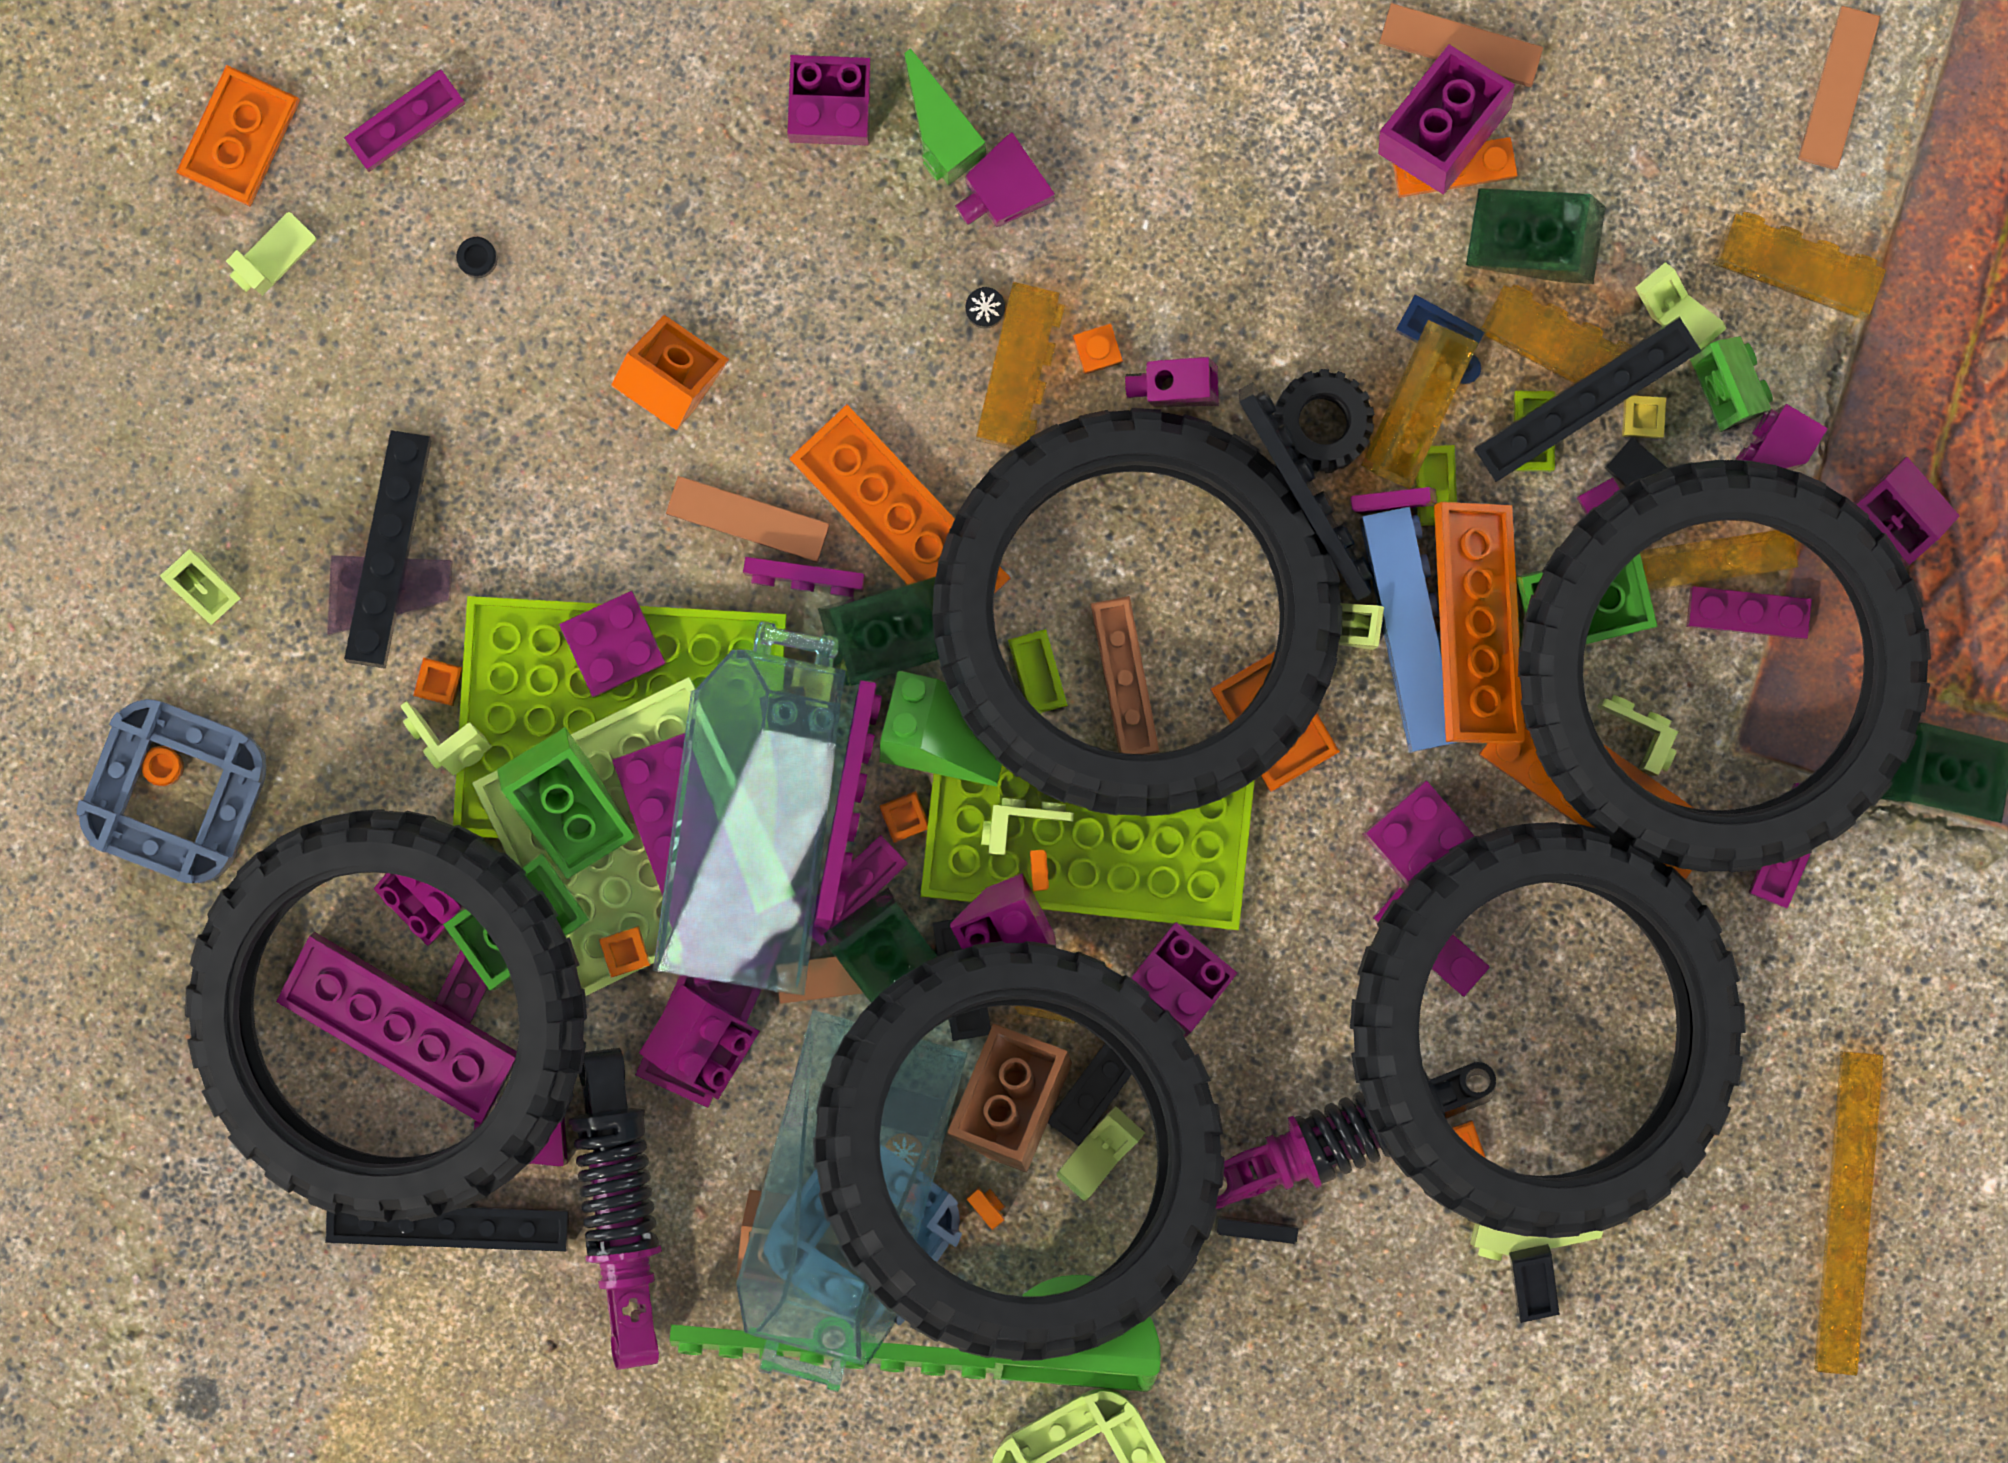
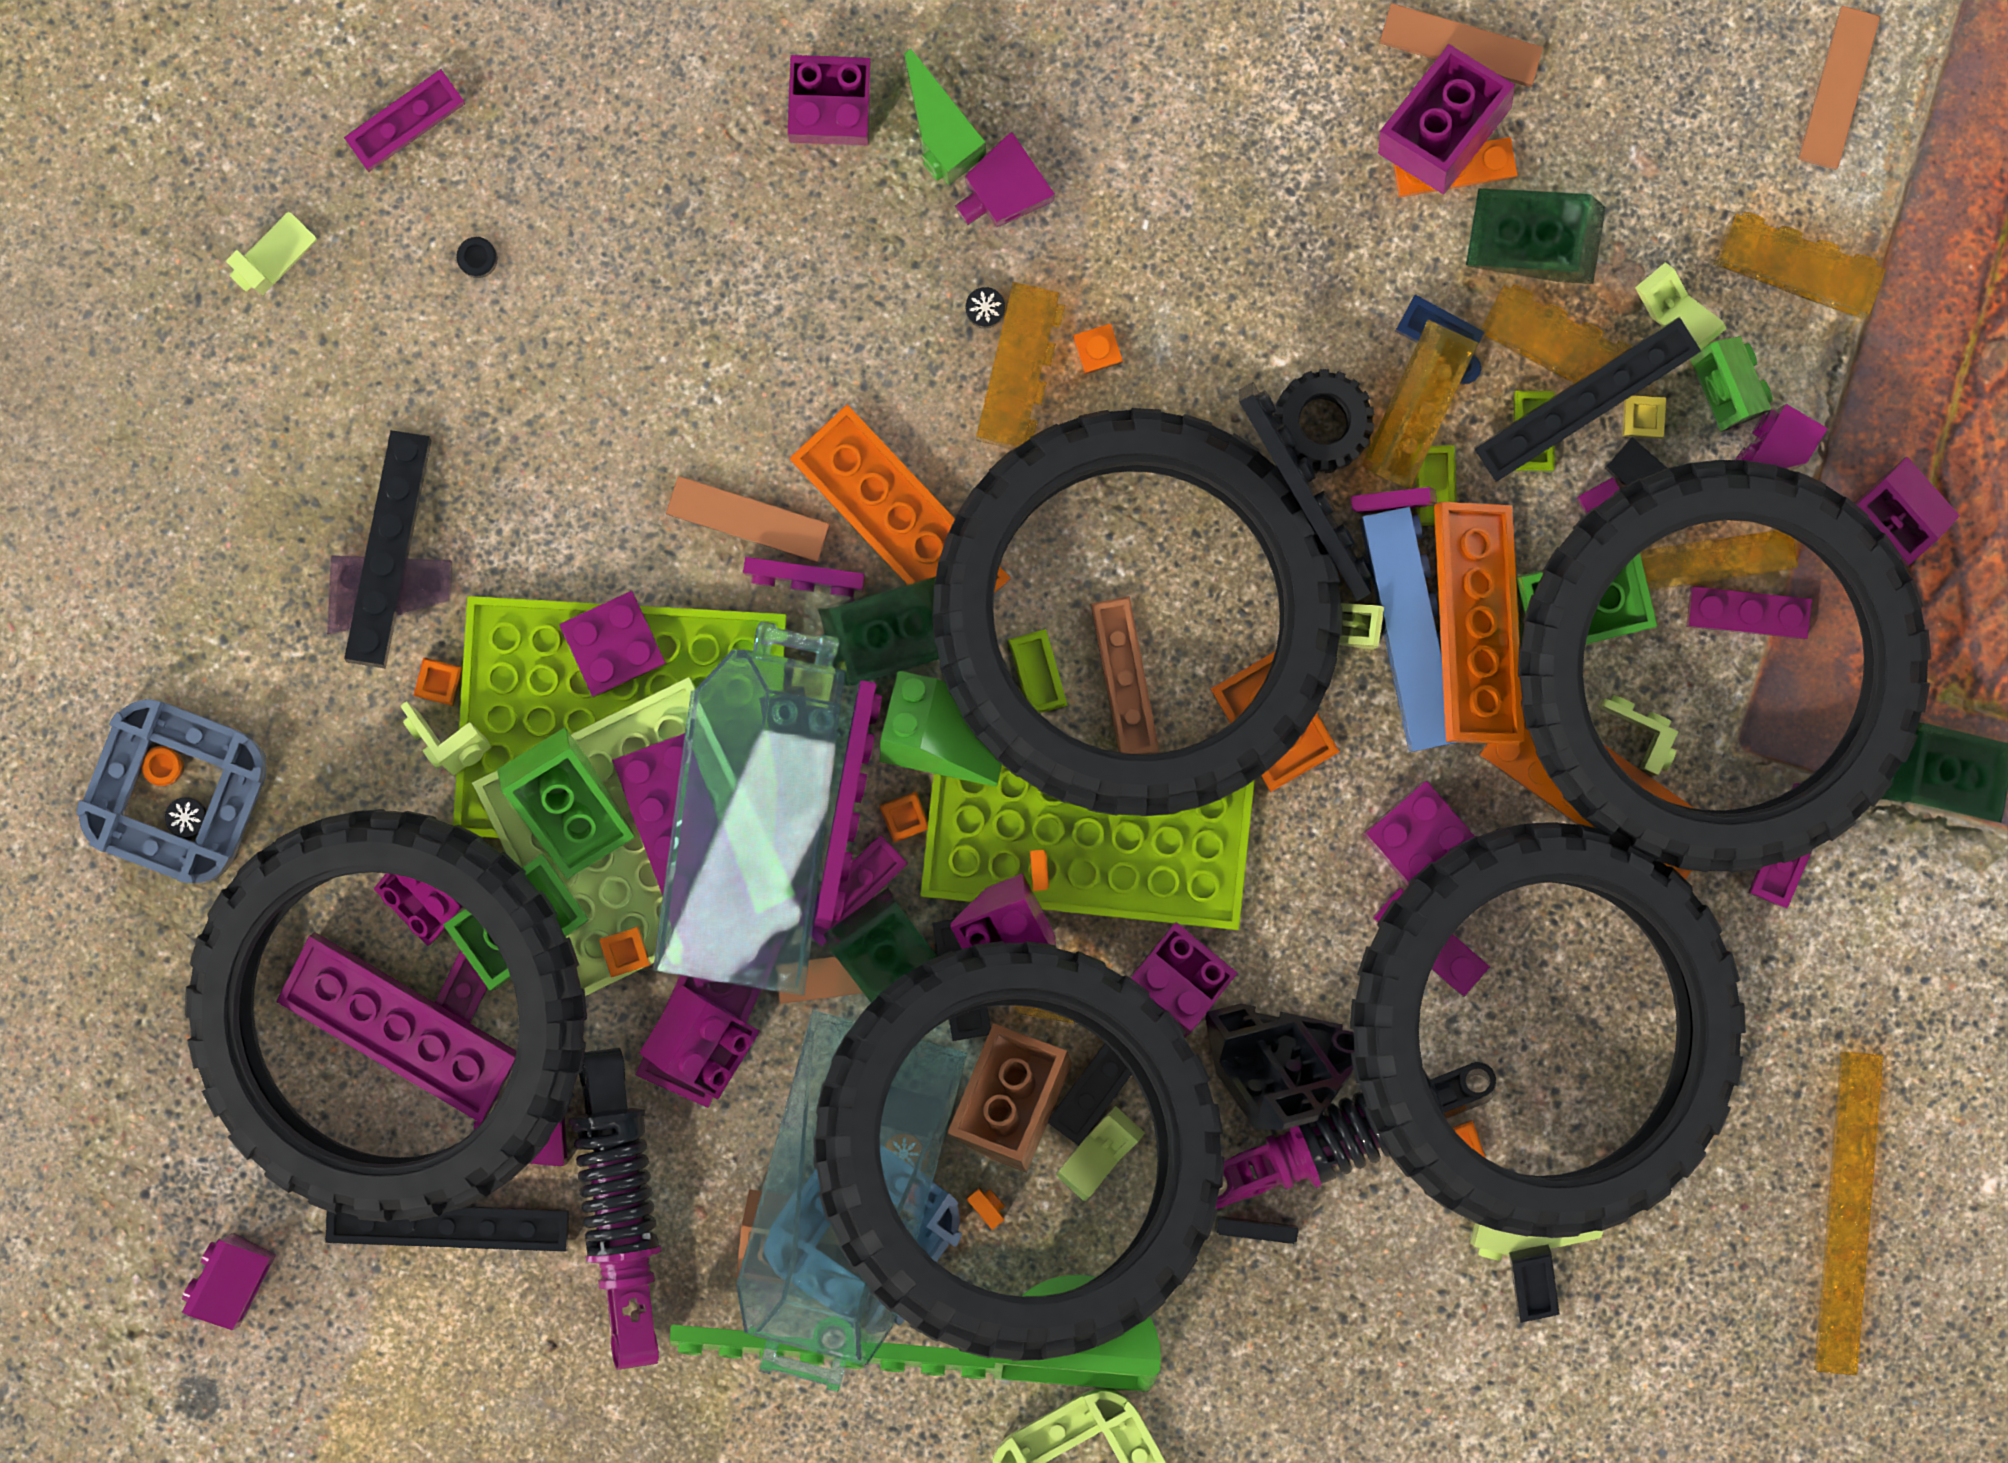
(185, 817): none -> black tile
(200, 586): yellowish green slope -> none
(228, 1281): none -> magenta slope
(238, 135): orange tile -> none
(669, 372): orange slope -> none
(995, 831): yellowish green bracket -> none
(1193, 383): magenta torso -> none
(1280, 1066): none -> black wedge

